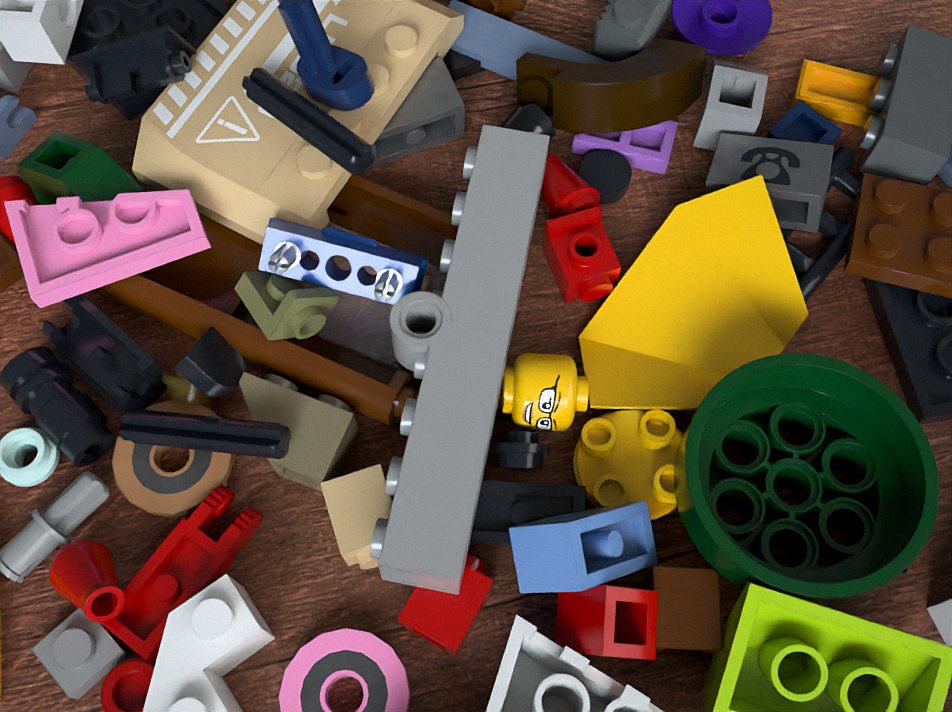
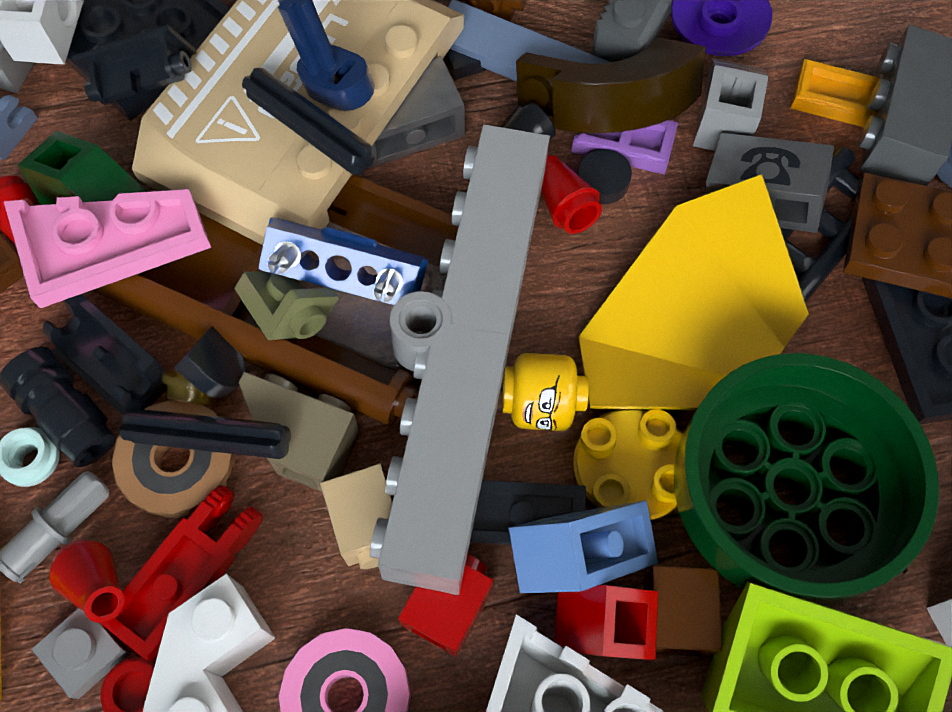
(519, 451): black plate -> none
(565, 247): red brick -> none
(805, 125): dark blue plate -> none

